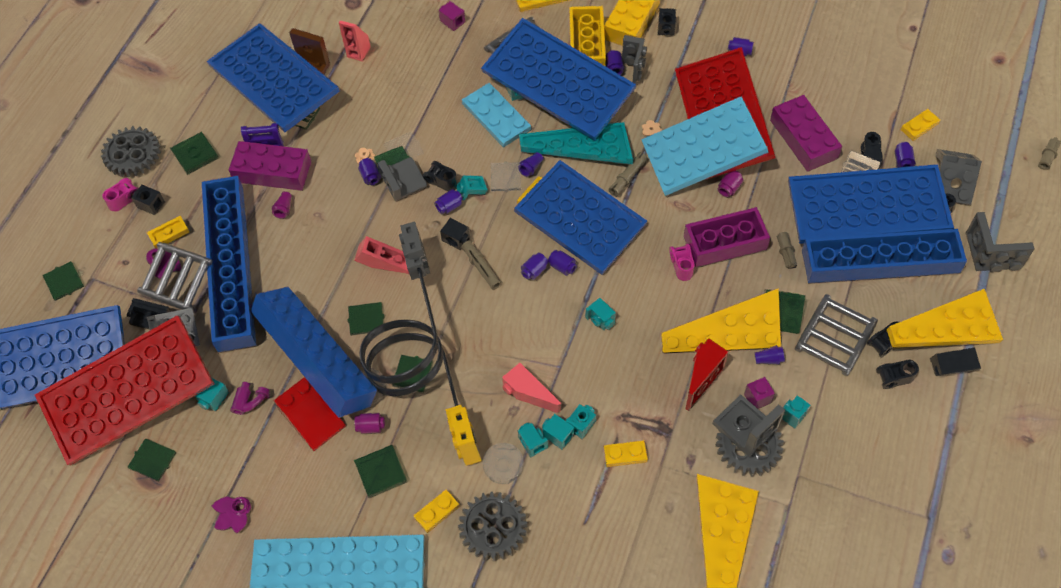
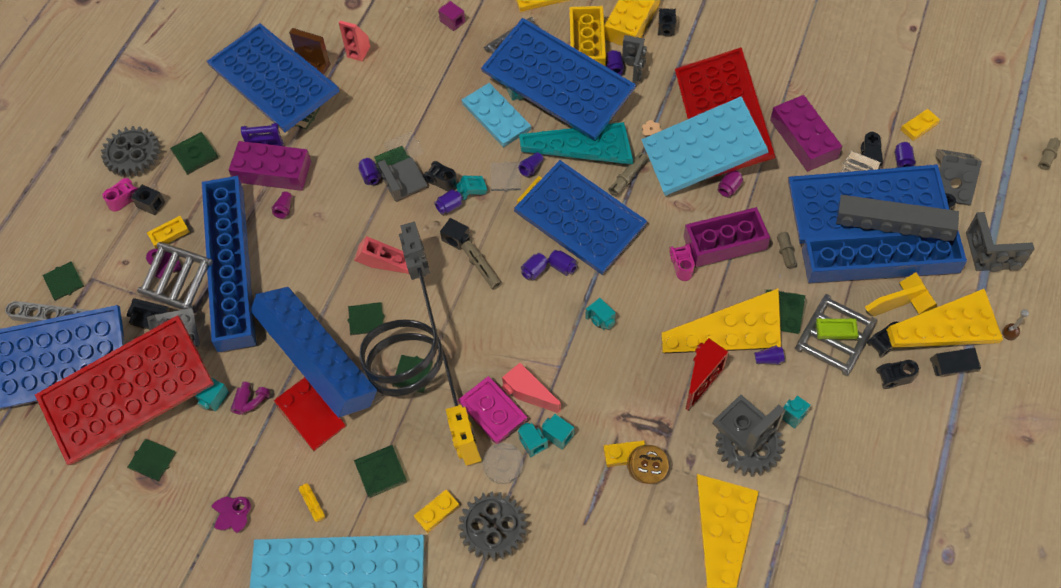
(43, 311): none -> light grey beam
(311, 502): none -> yellow axle
(364, 153): light nougat plant -> none
(369, 423): magenta brick -> none
(492, 410): none -> dark pink plate
(582, 426): teal brick -> none
(647, 464): none -> pearl gold head
(746, 45): dark purple brick -> none
(759, 393): magenta brick -> none
(836, 328): none -> lime tile
(897, 217): none -> dark grey brick
(913, 292): none -> yellow piece
(1014, 329): none -> hinge

